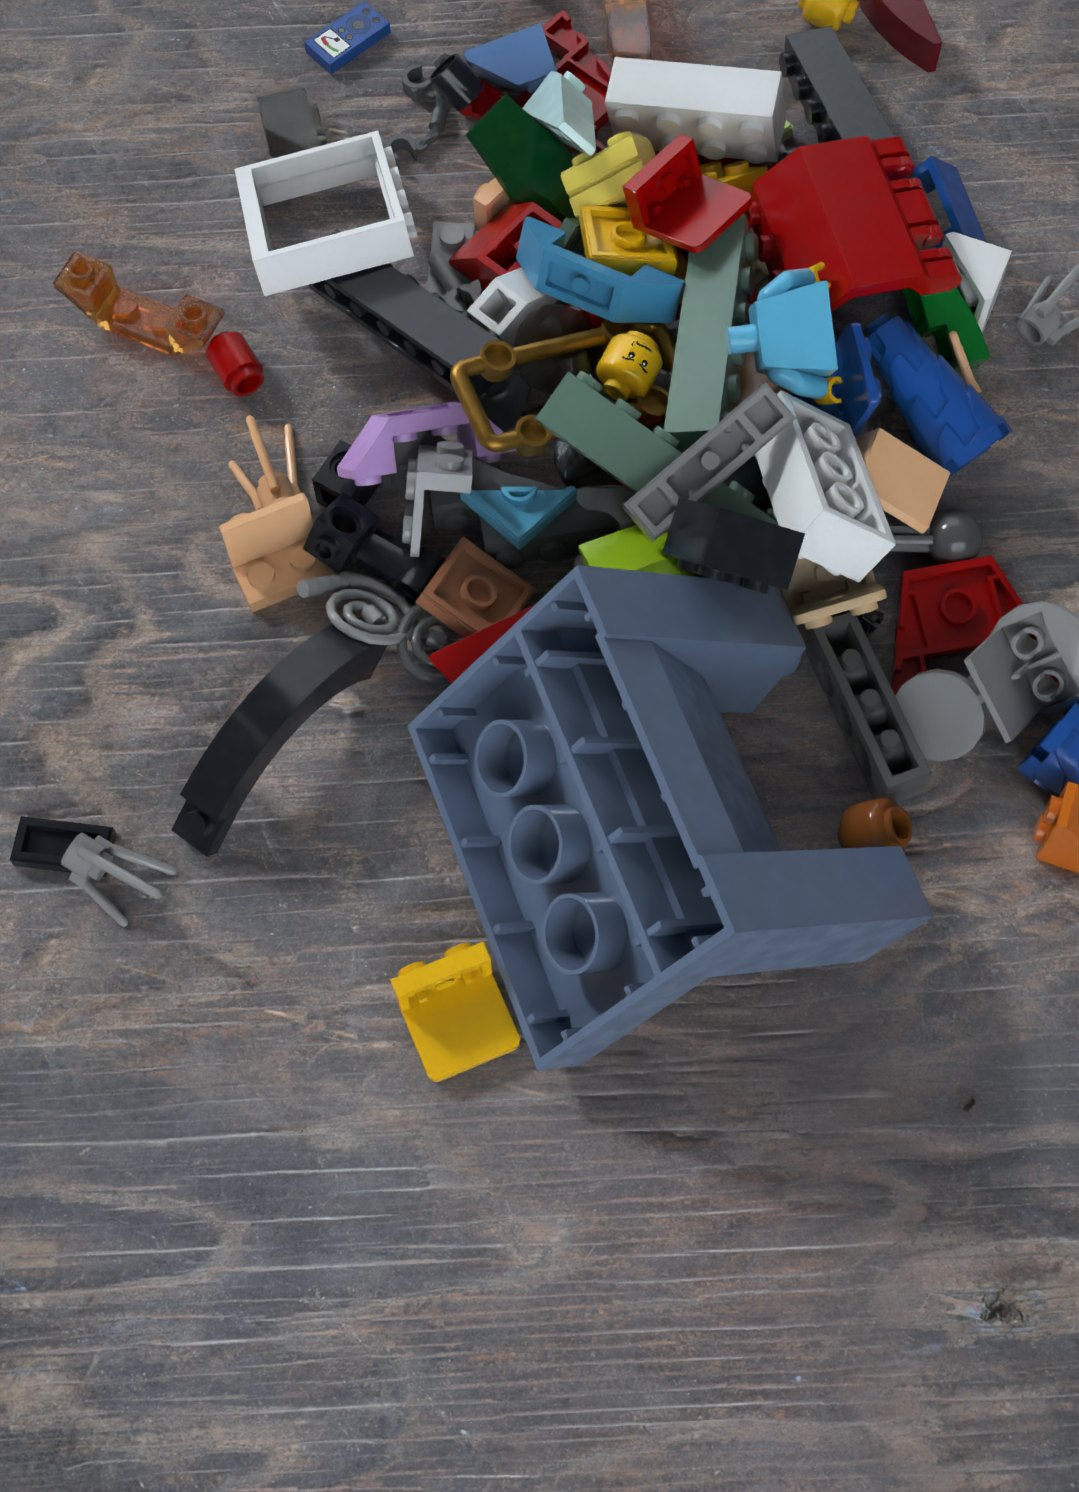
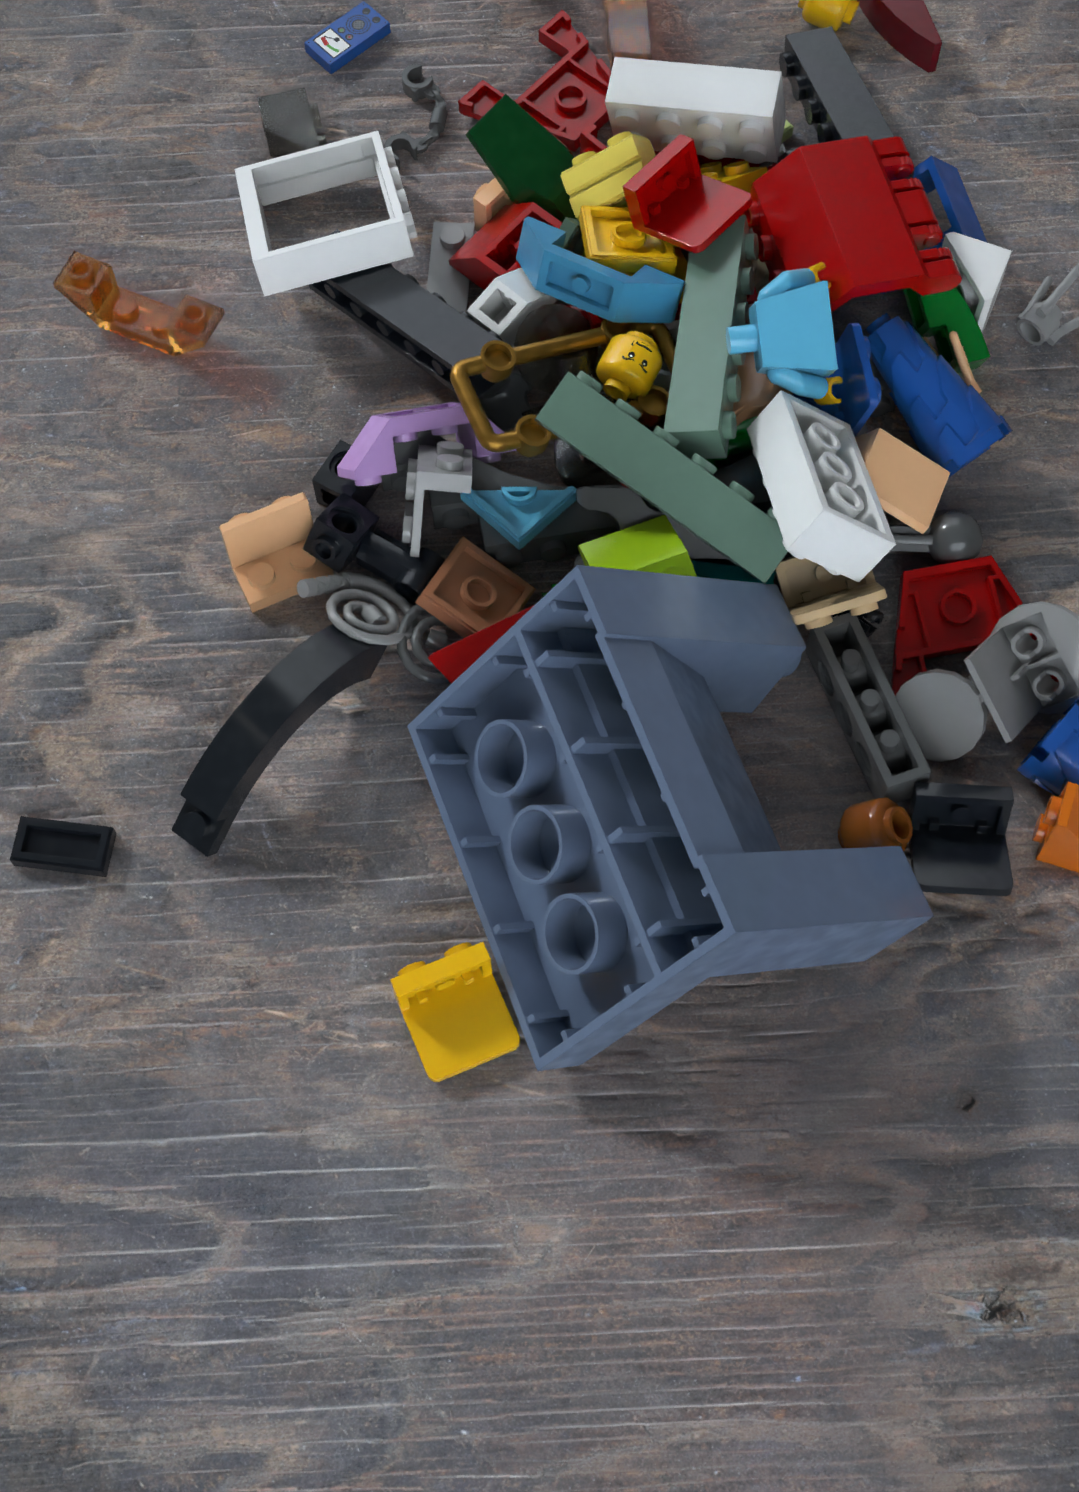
(92, 859): light grey plant -> none
(235, 363): red brick -> none
(271, 484): light nougat plant -> none
(451, 283): light grey bar -> none
(456, 80): black piece -> none
(514, 61): medium blue slope -> none
(564, 111): light aqua slope -> none
(709, 460): light grey plate -> none
(732, 546): black brick -> none
(961, 838): none -> black bracket

